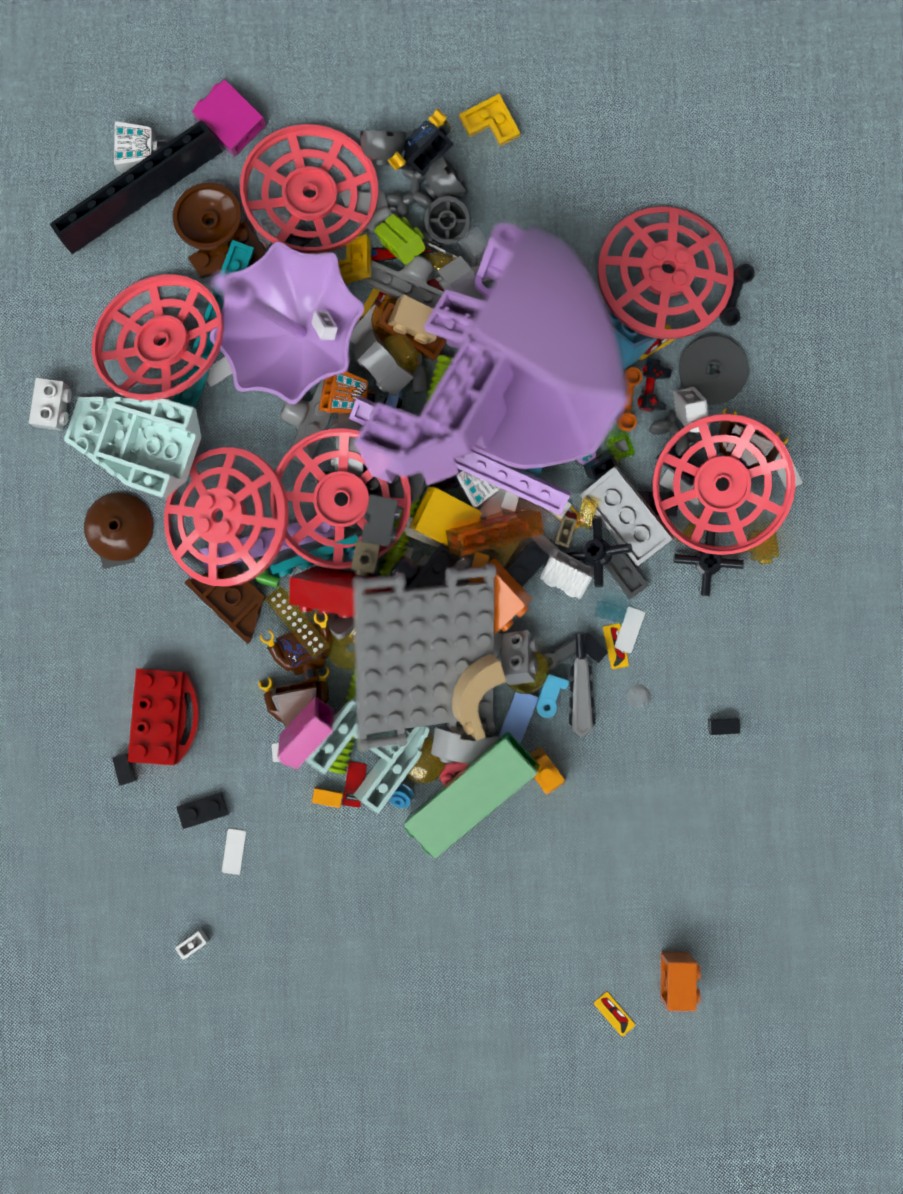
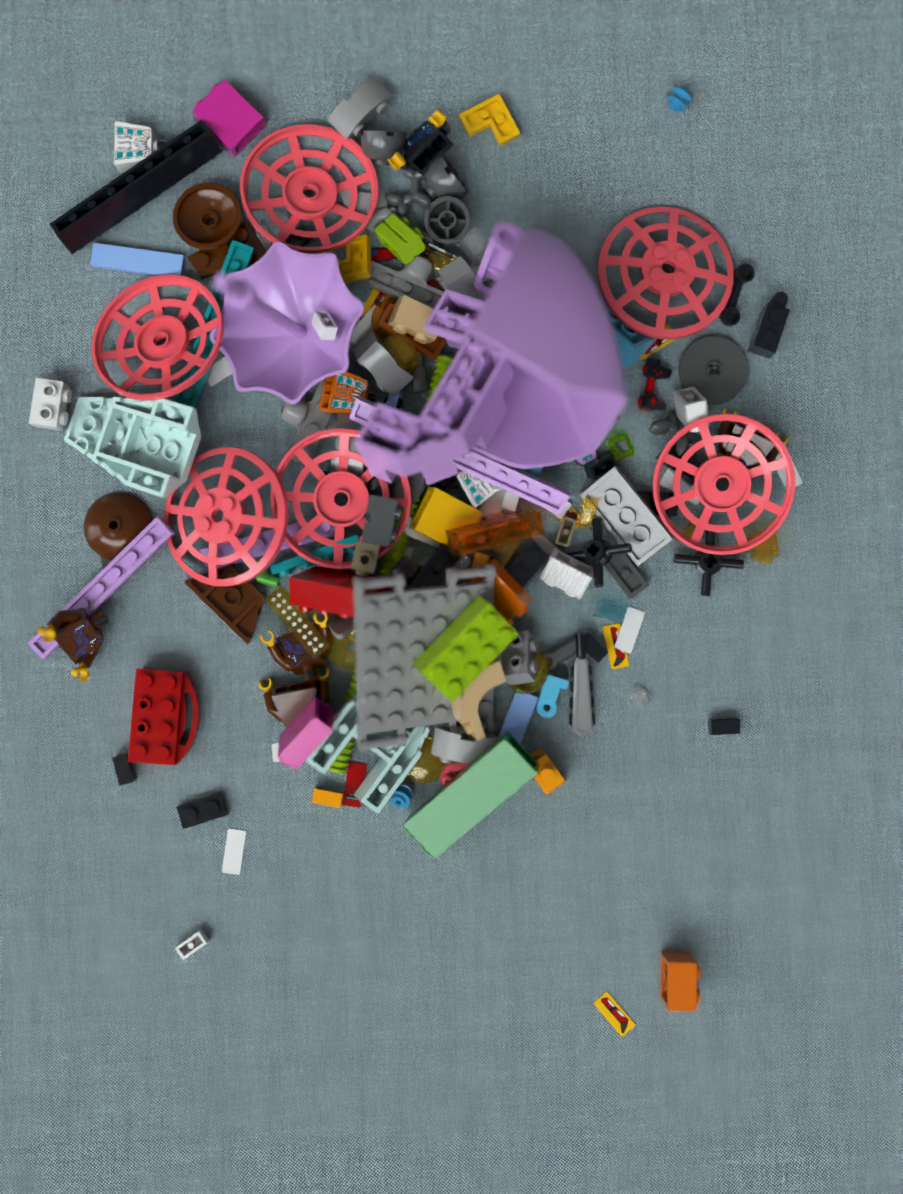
(77, 636): none -> reddish brown torso
(112, 577): none -> lavender tile
(136, 260): none -> light blue tile
(355, 113): none -> light grey brick
(465, 648): none -> lime brick
(627, 420): orange bar -> none
(679, 97): none -> dark azure wheel
(770, 326): none -> black brick

